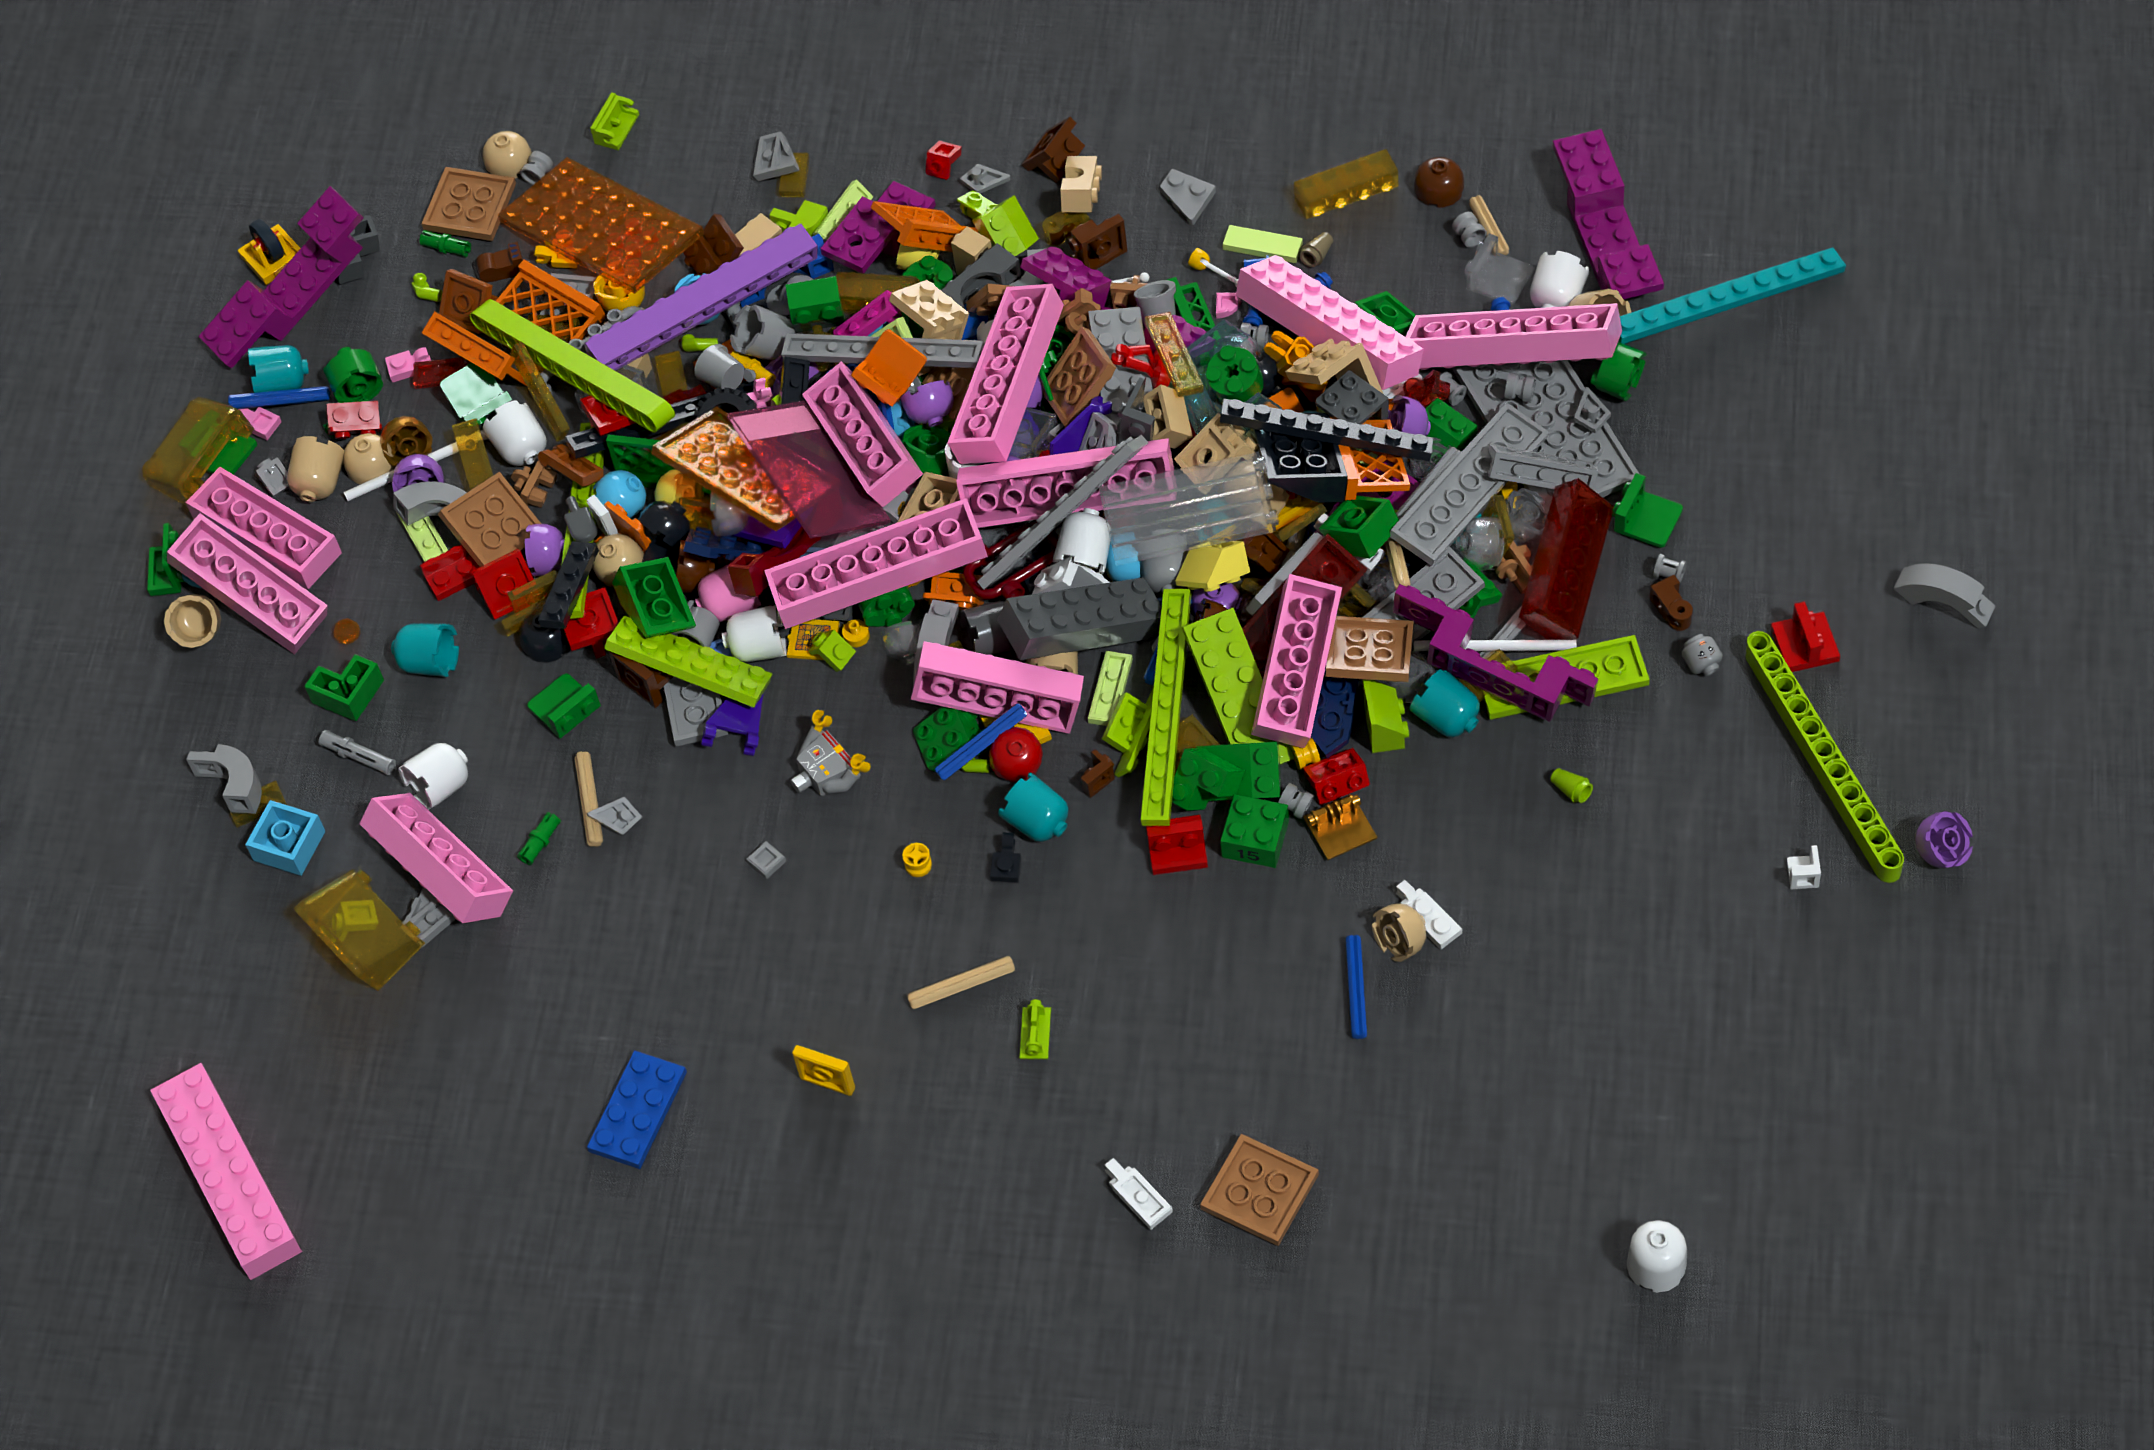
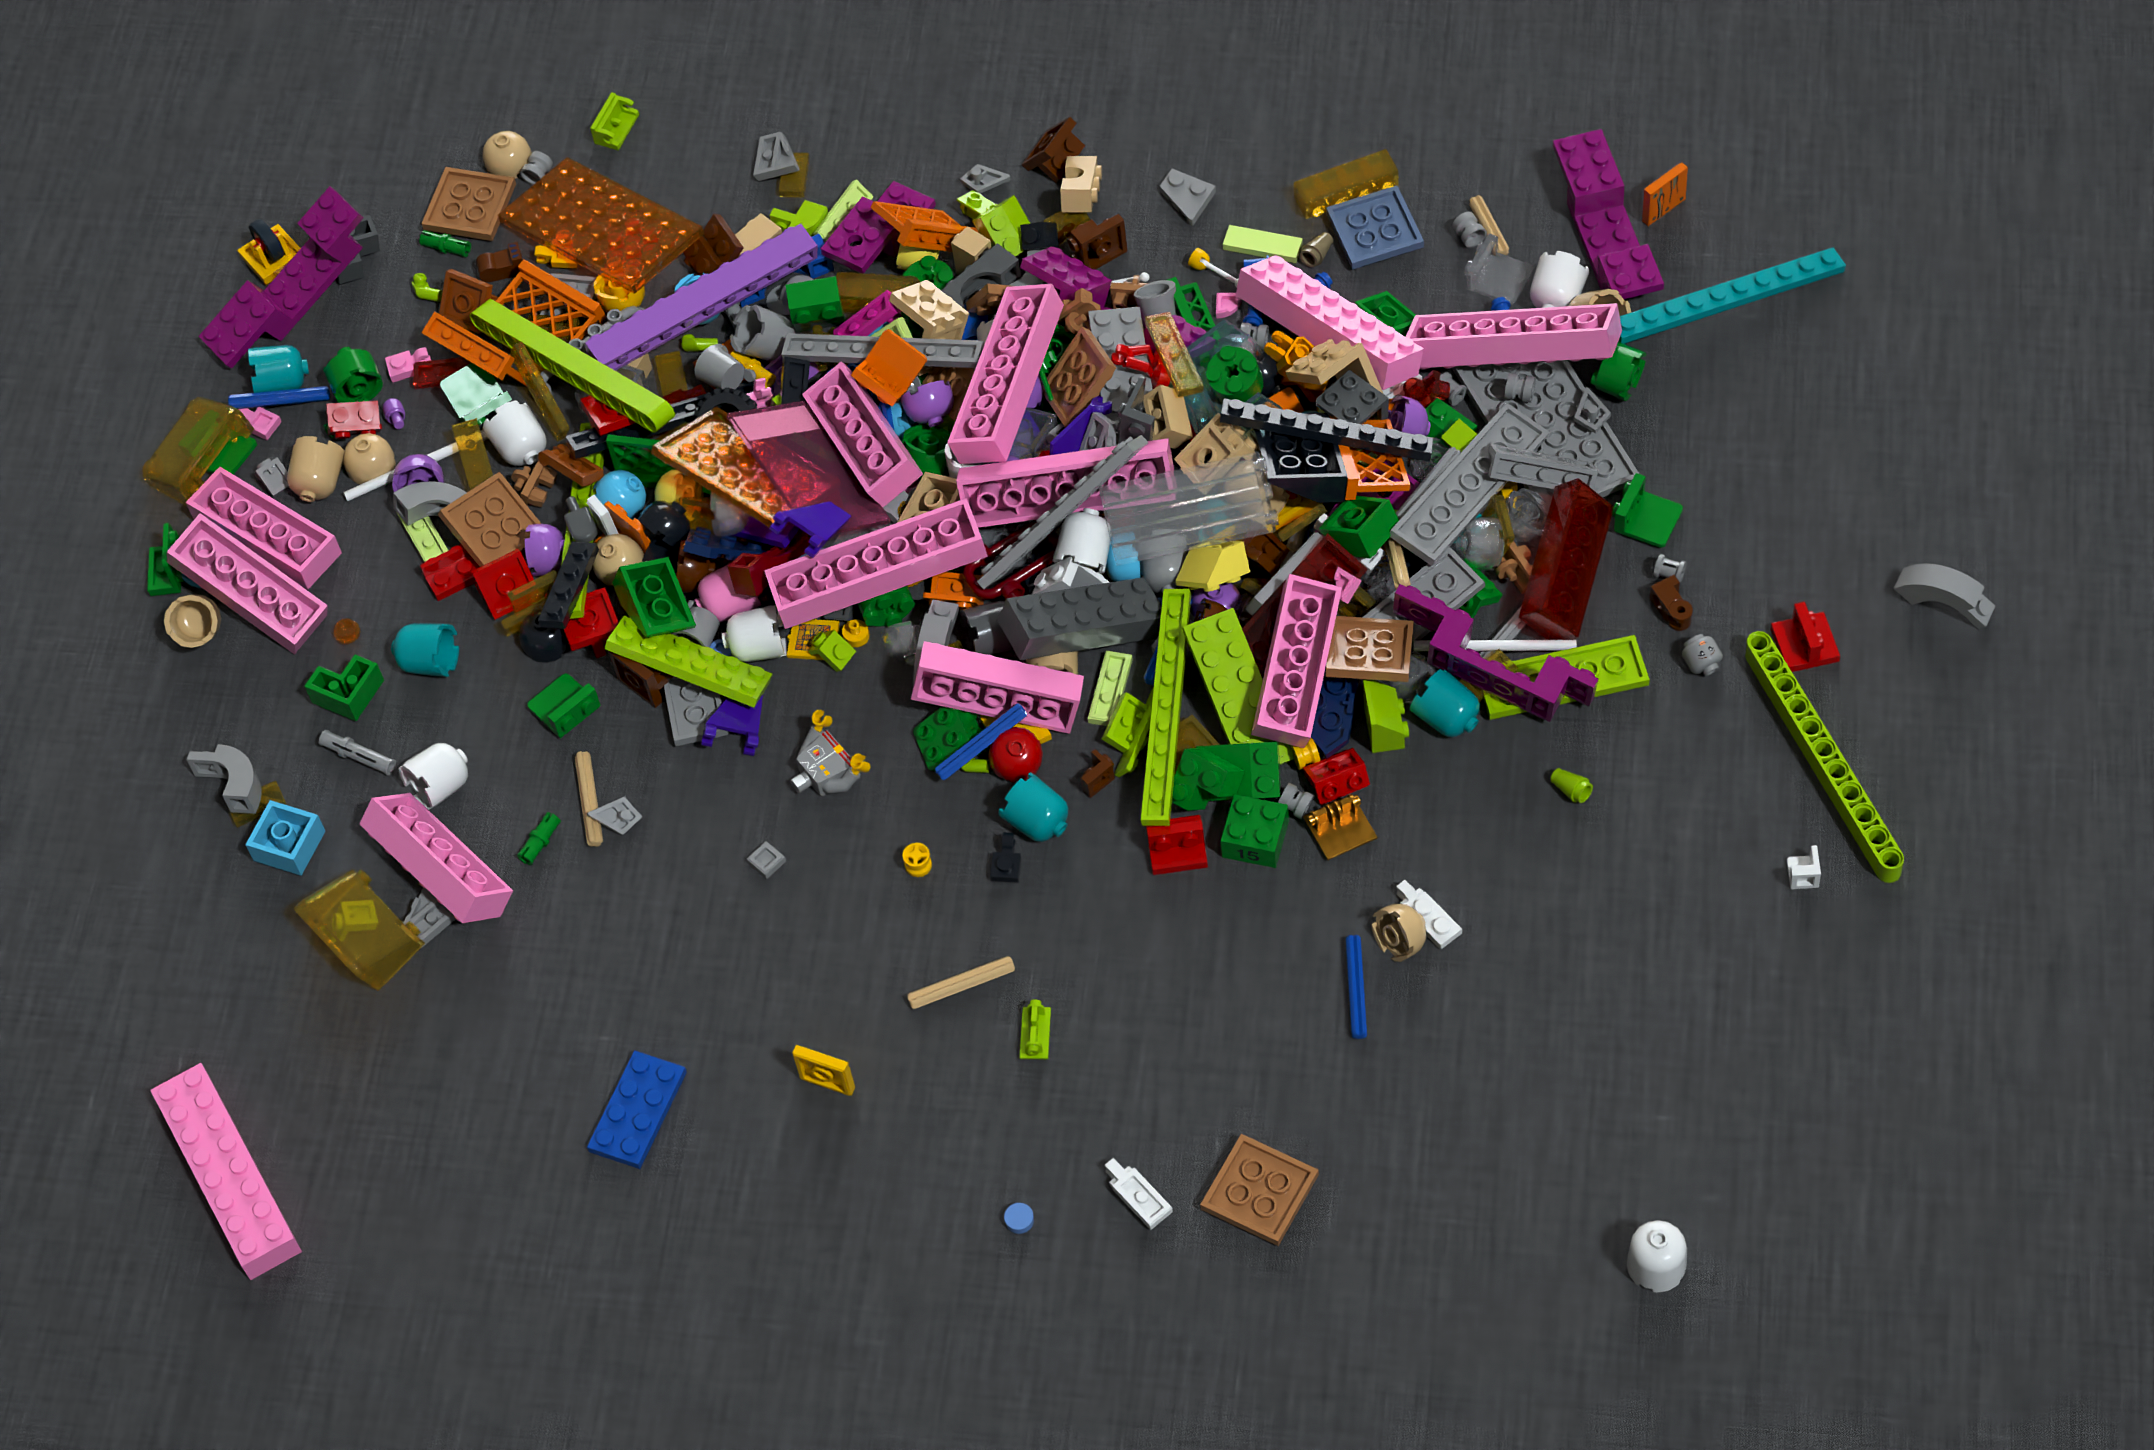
(394, 412): none -> medium lavender cylinder
(405, 438): pearl gold cylinder -> none
(817, 520): none -> dark purple flag
(940, 159): red bracket -> none
(1019, 1218): none -> medium blue tile
(1039, 235): none -> black brick
(1348, 583): none -> bright pink tile
(1374, 227): none -> sand blue plate
(1439, 182): reddish brown cylinder -> none
(1459, 435): none -> lime tile
(1664, 194): none -> orange tile
(1944, 840): medium lavender cylinder -> none

